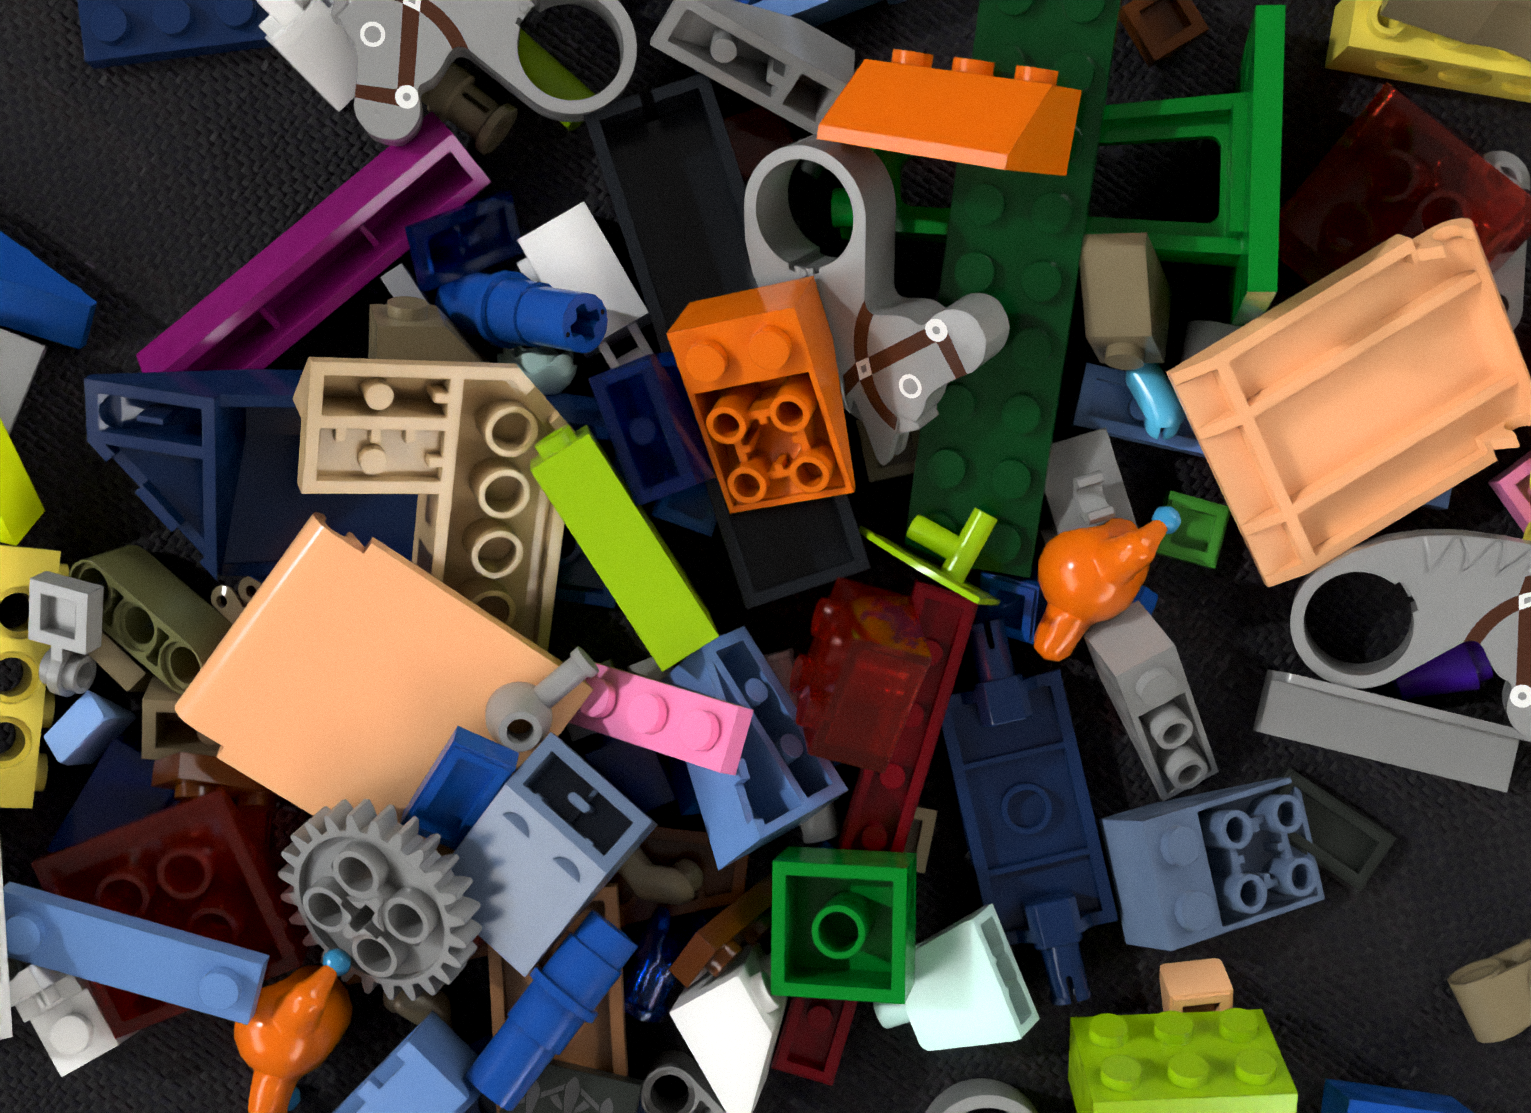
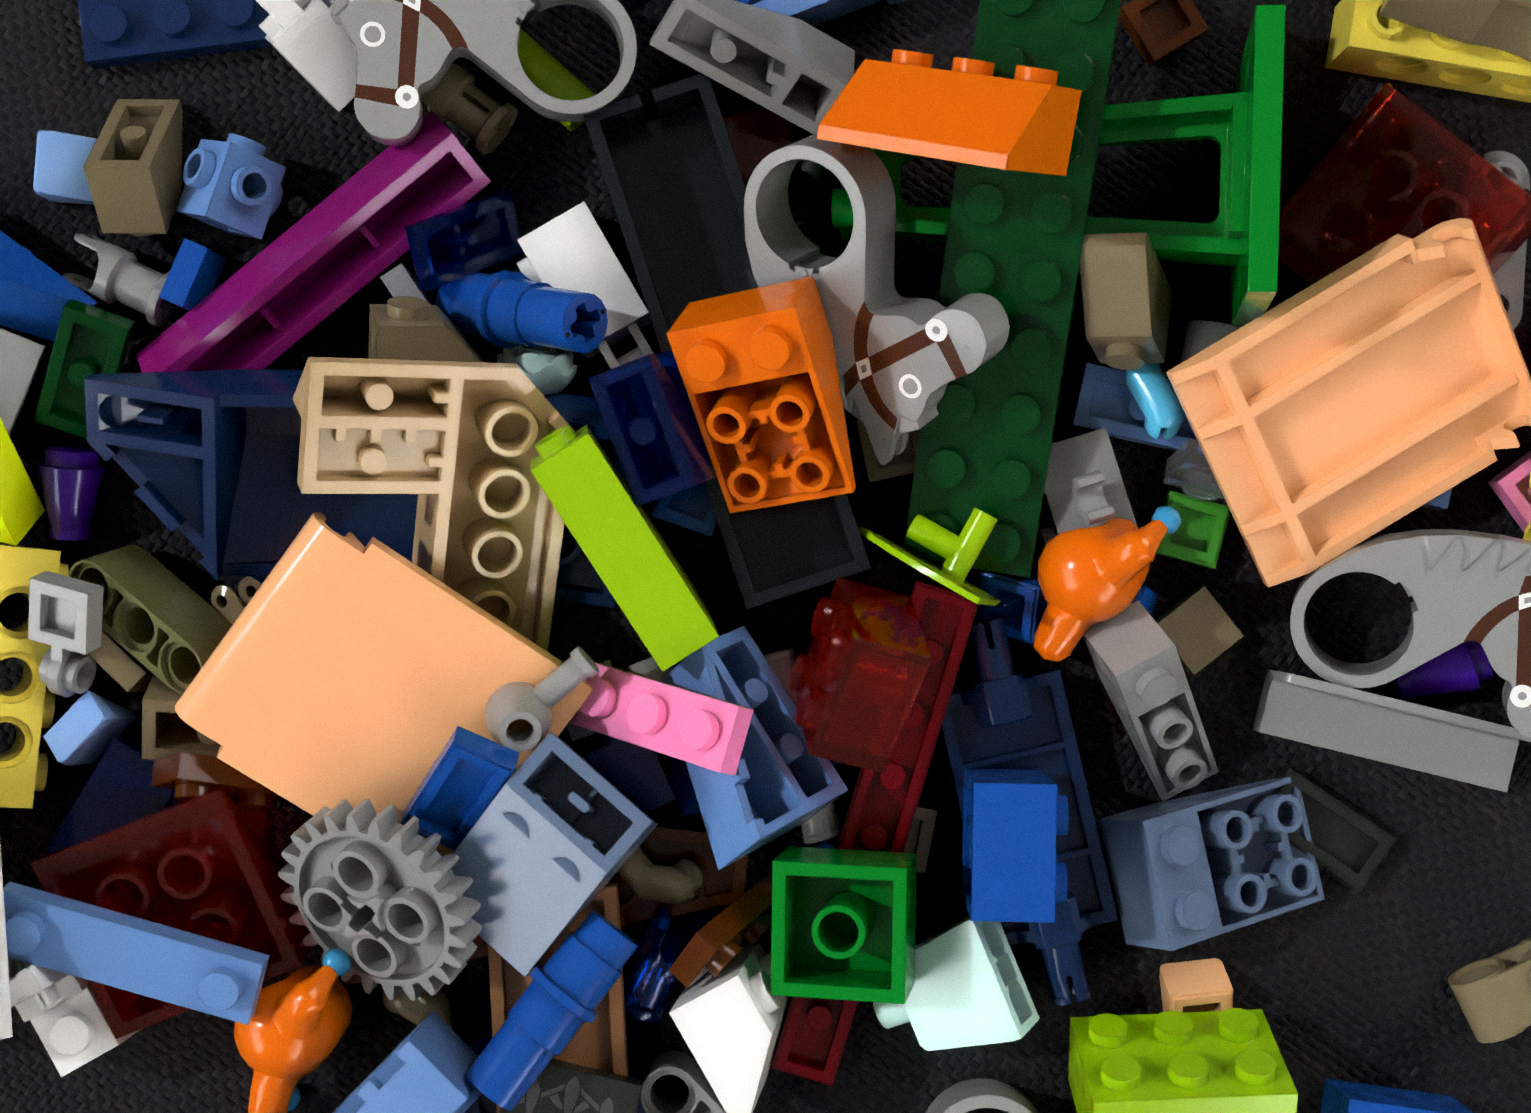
(60, 168): none -> light blue slope
(70, 490): none -> dark purple cone
(84, 344): none -> dark green plate
(124, 281): none -> light grey piece
(137, 167): none -> dark tan slope
(192, 275): none -> blue tile
(231, 186): none -> medium blue brick
(1011, 845): none -> blue brick
(1190, 470): none -> clear plate
(1199, 629): none -> dark tan tile

